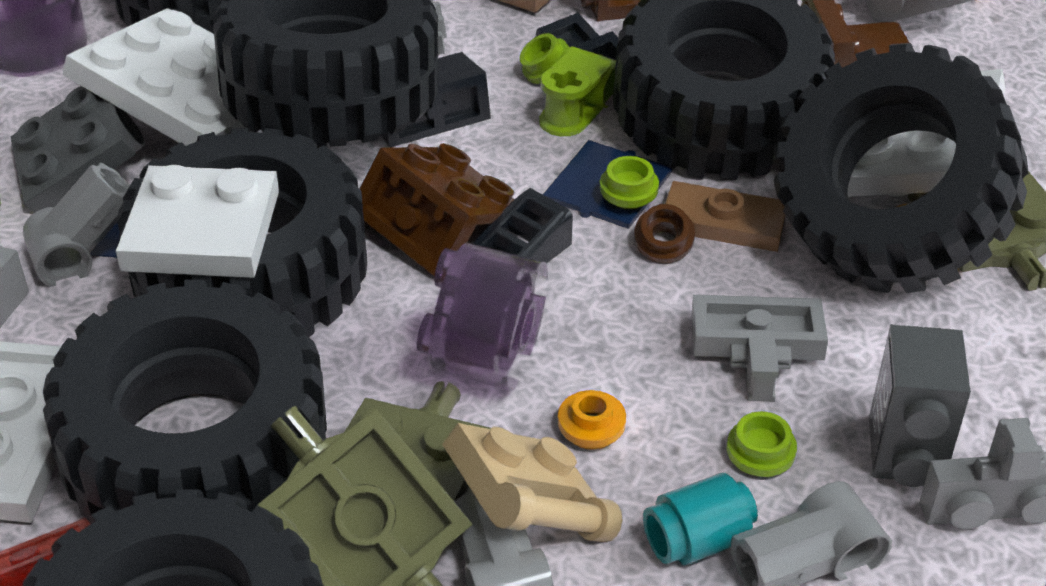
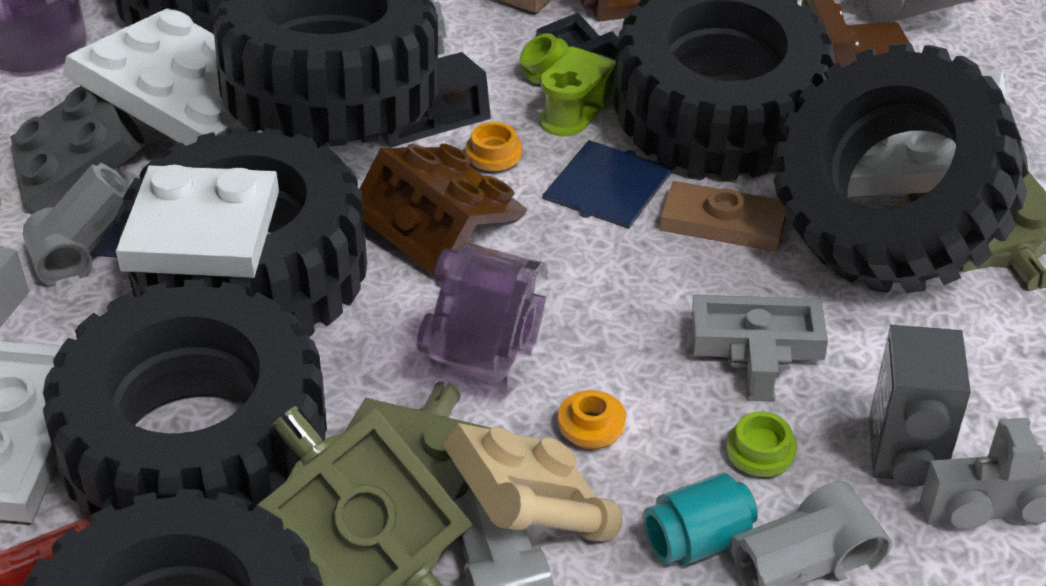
(494, 146): none -> light orange plate
(536, 220): black slope -> none
(629, 182): lime plate -> none
(664, 219): reddish brown plate -> none

